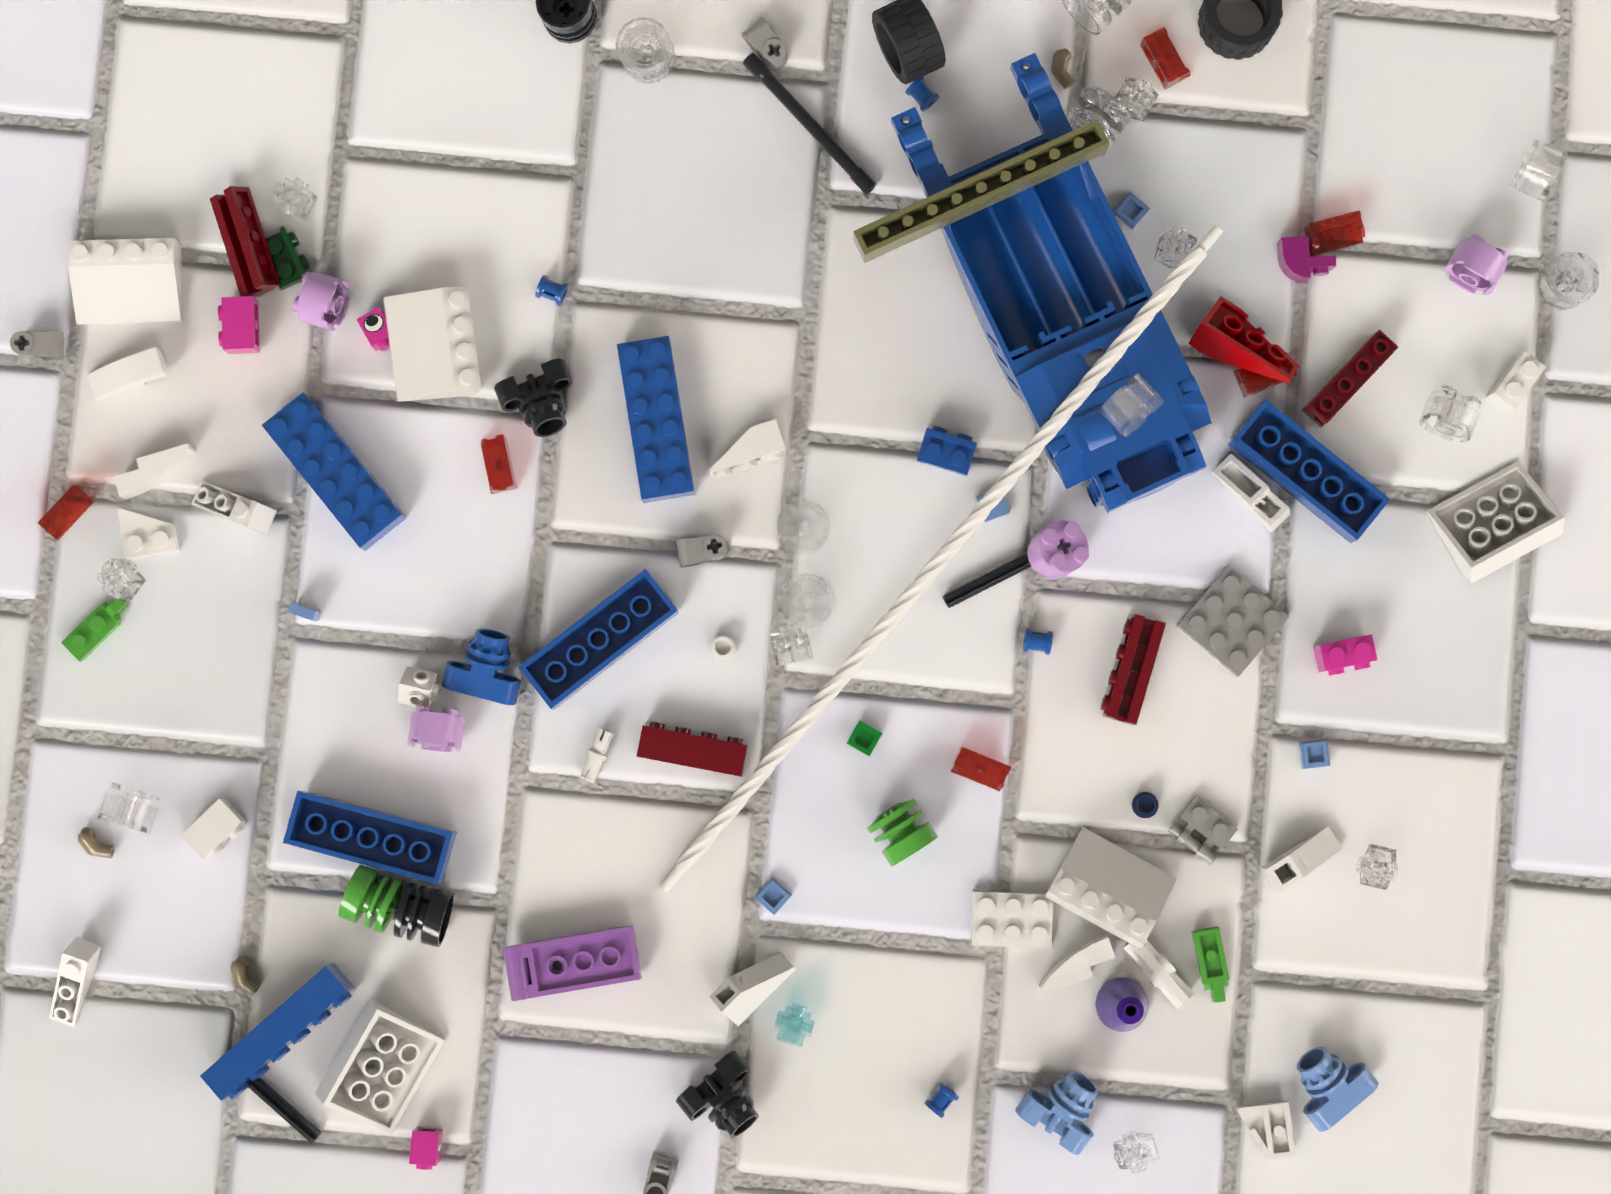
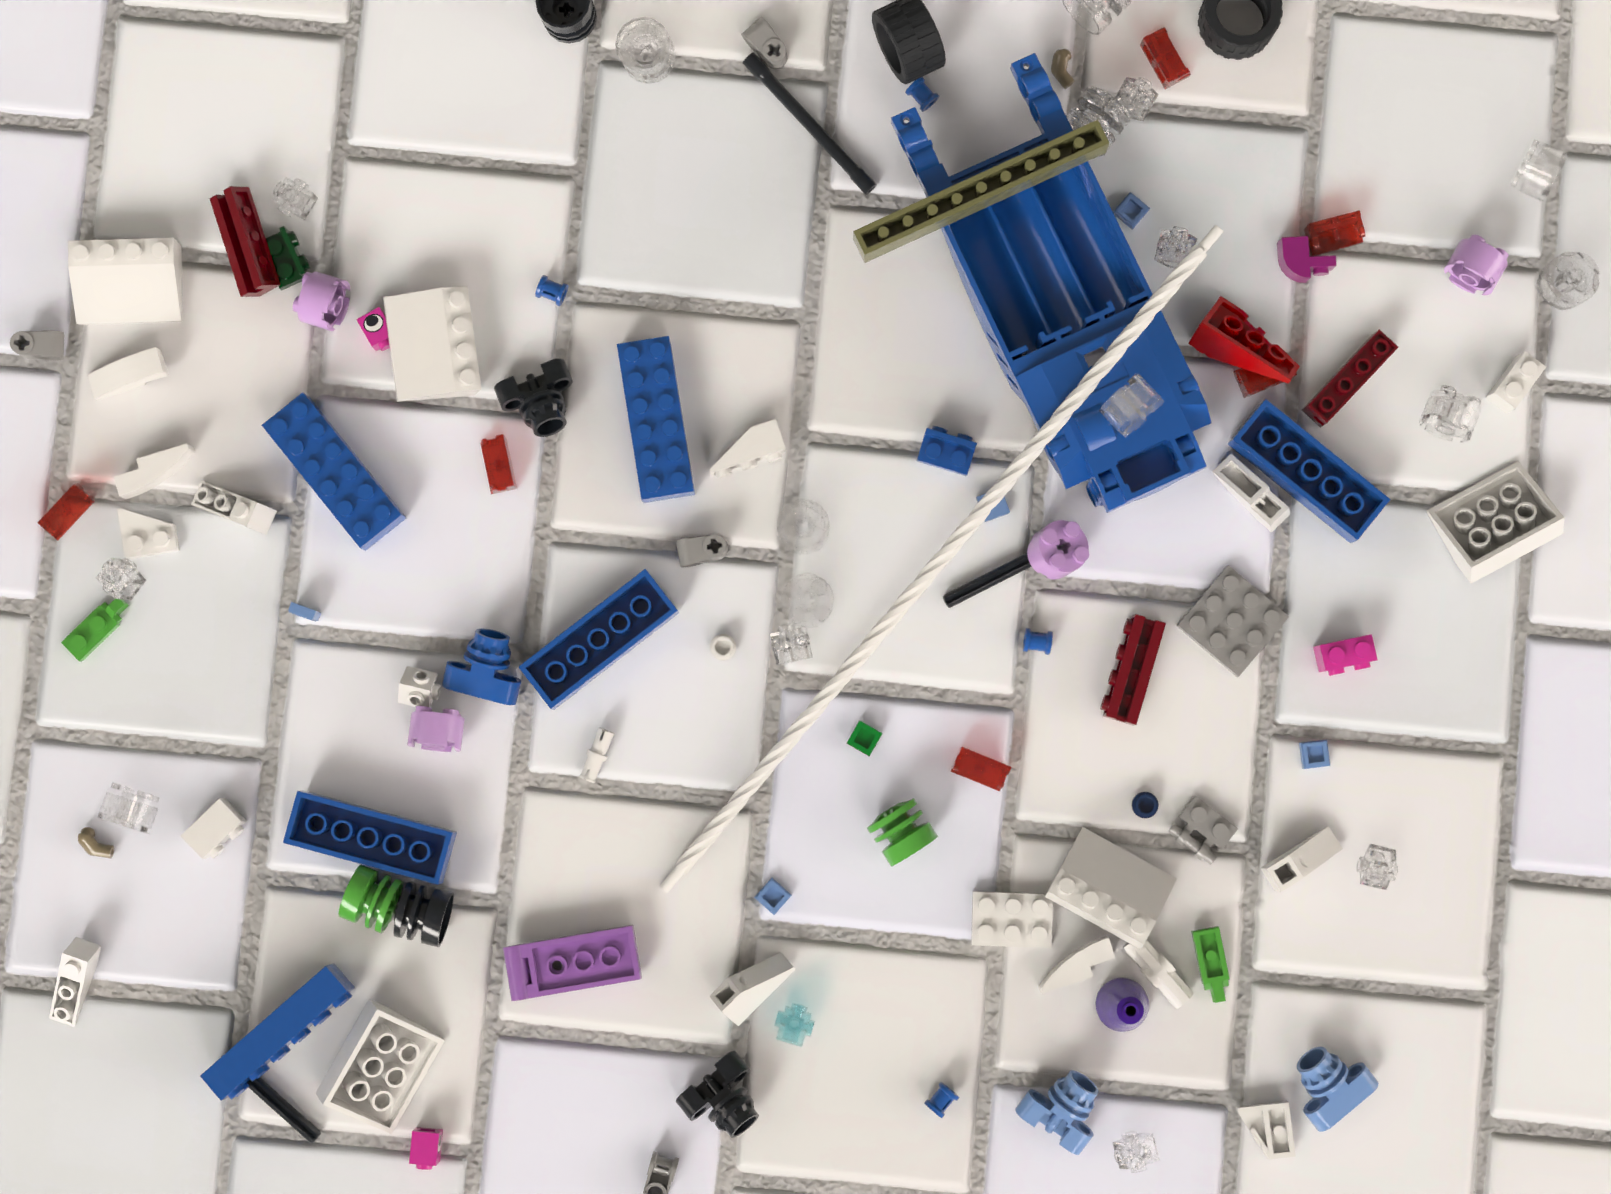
(239, 325): dark pink brick -> none
(240, 977): dark tan arm -> none
(692, 750): dark red brick -> none

